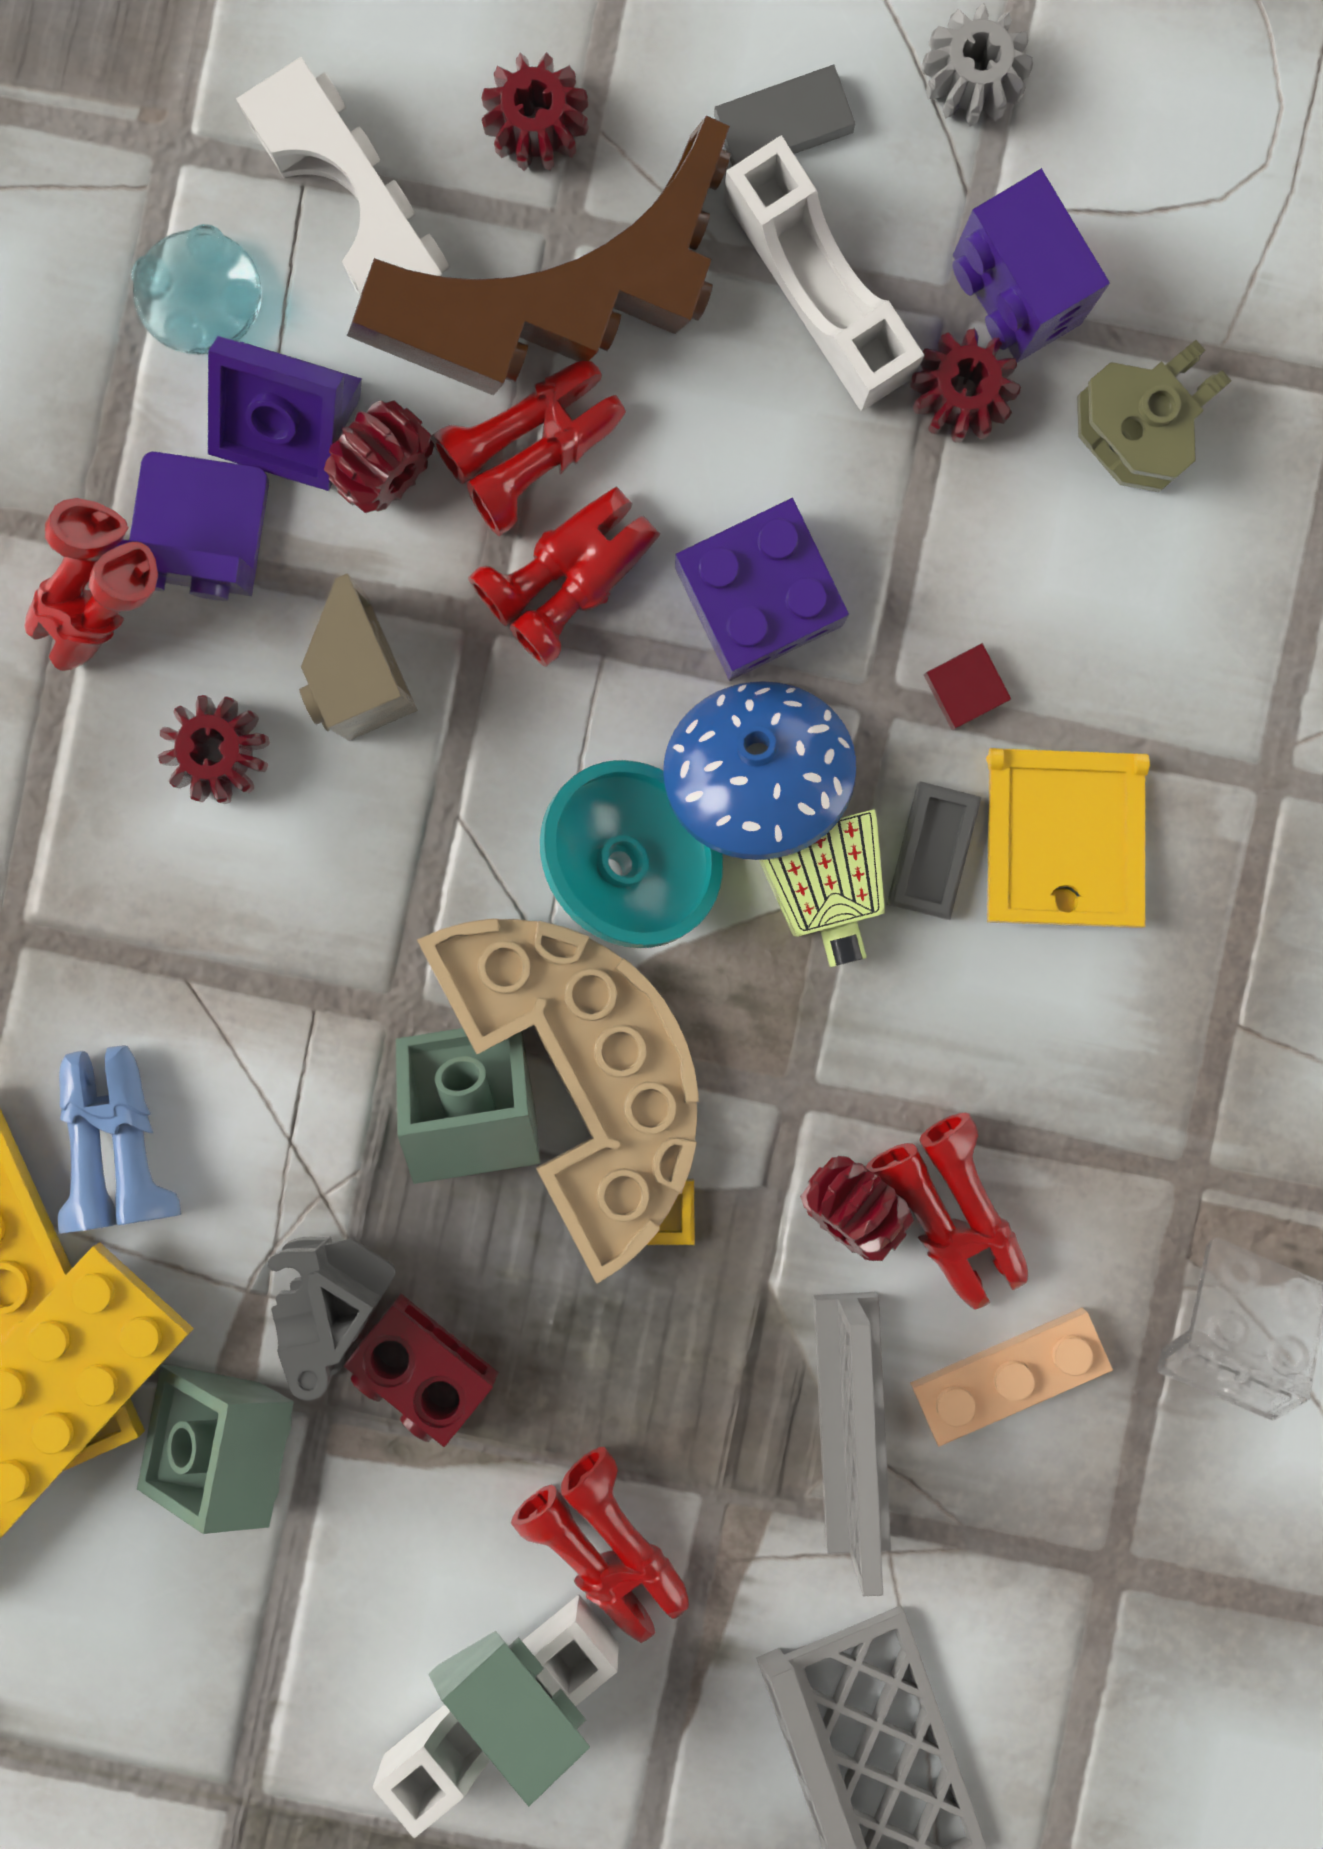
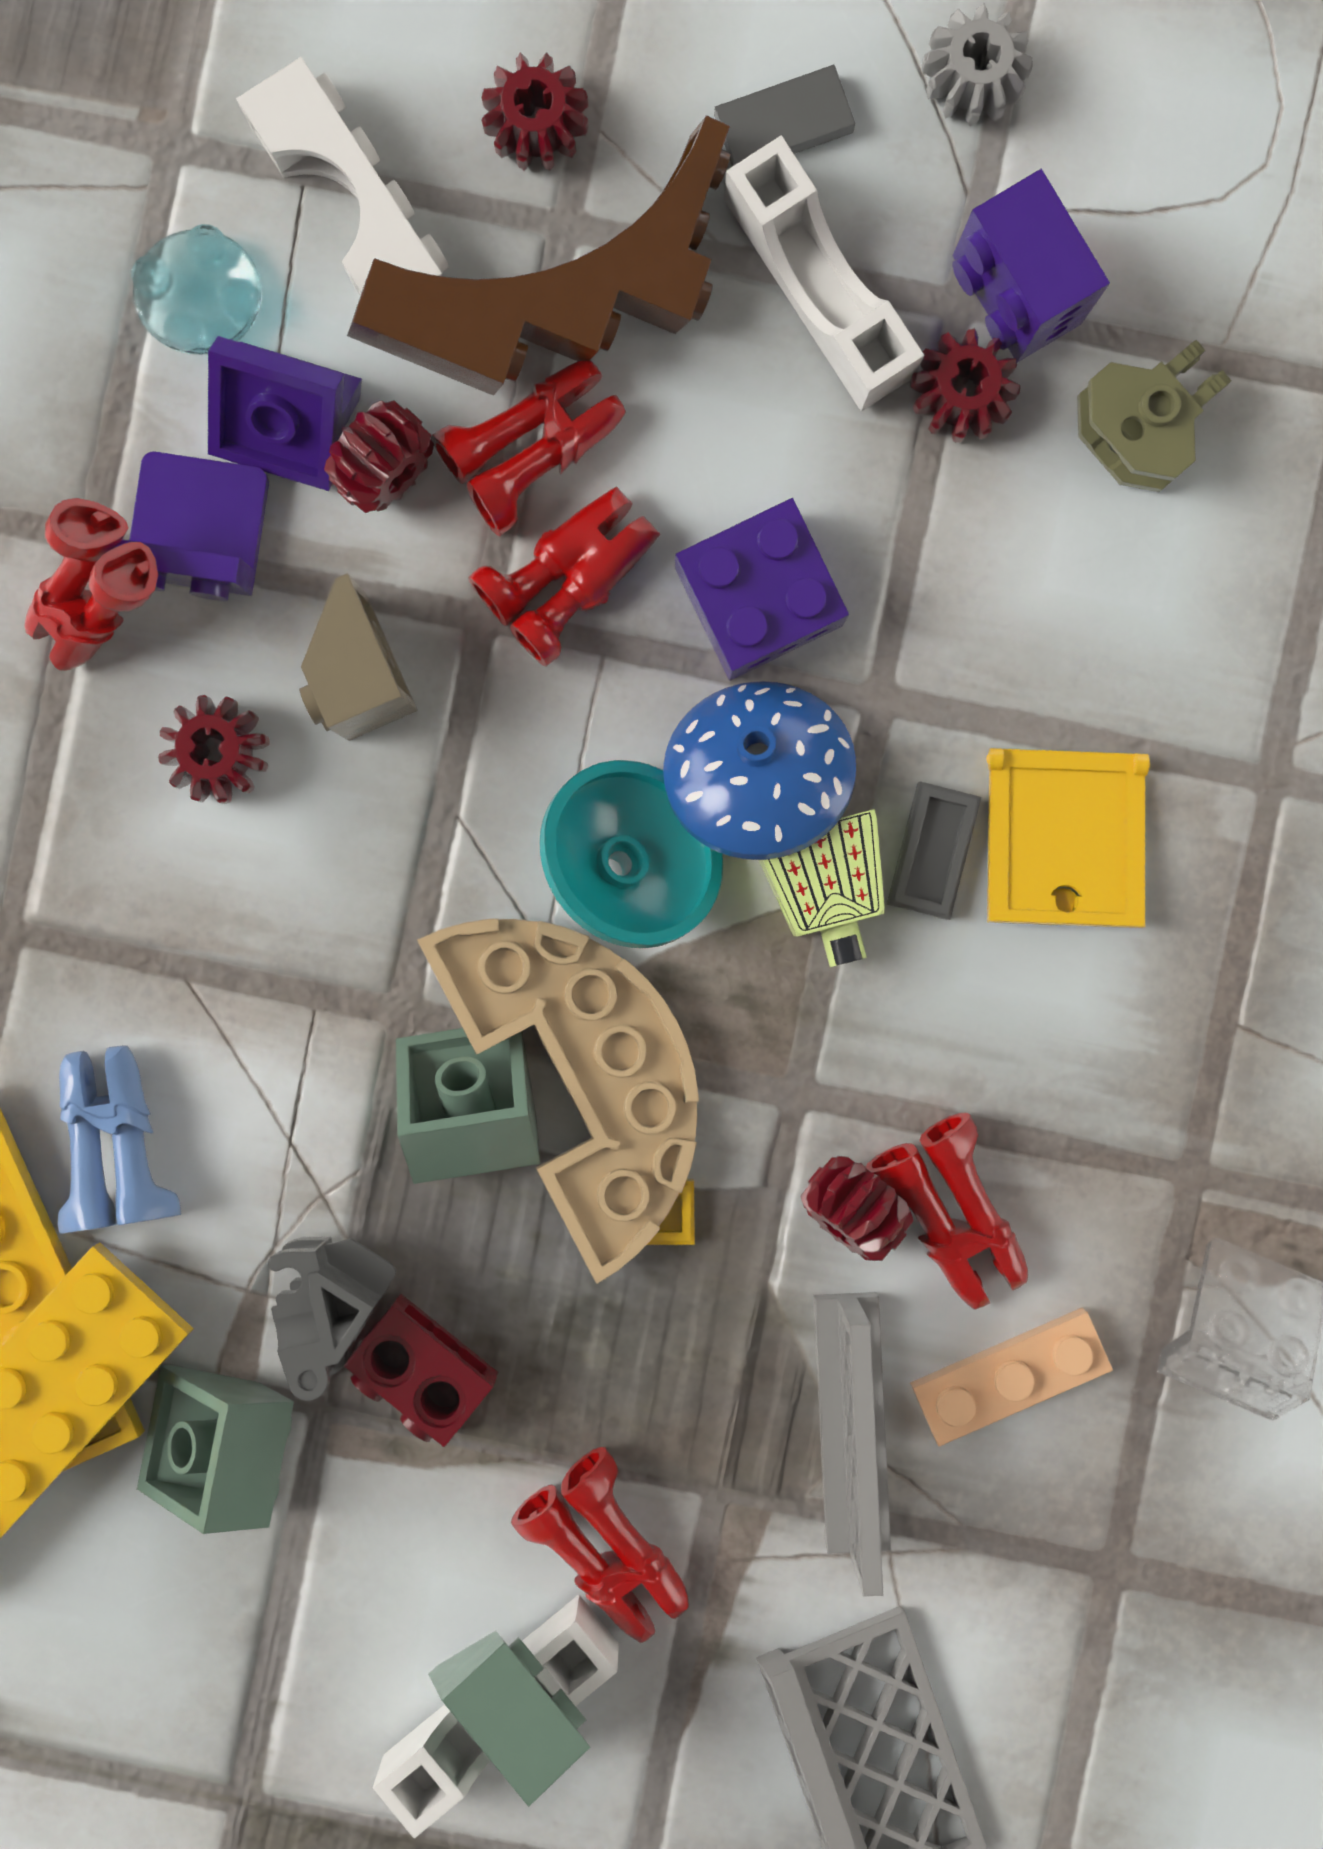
(967, 686): dark red tile -> none

